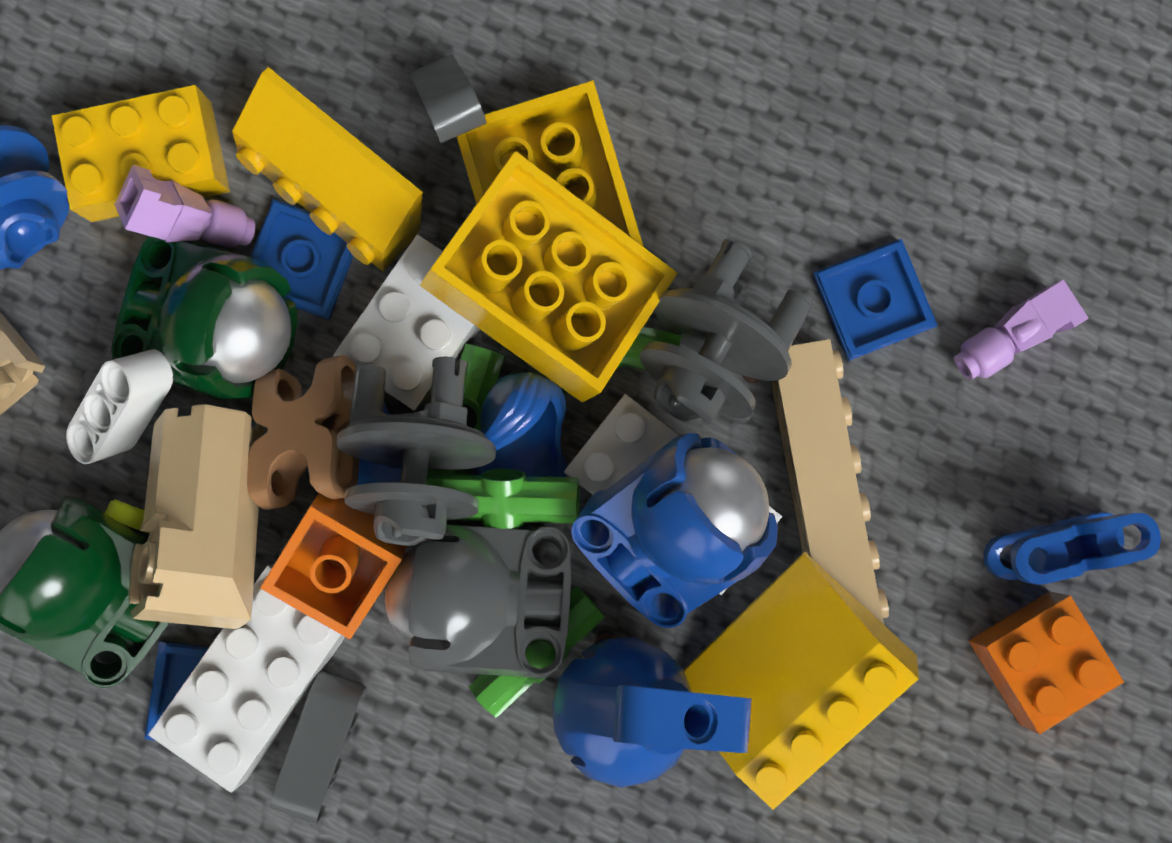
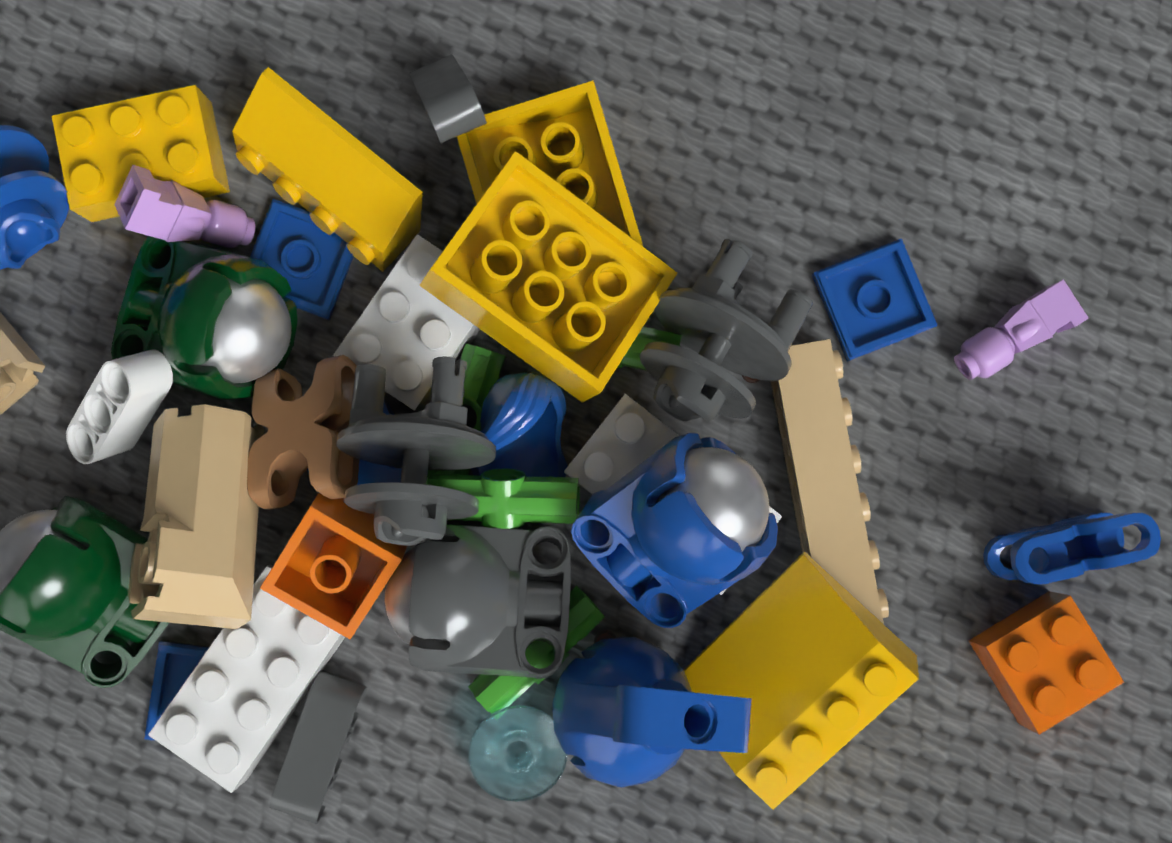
(125, 514): neon yellow tile -> none
(512, 774): none -> clear light blue dish

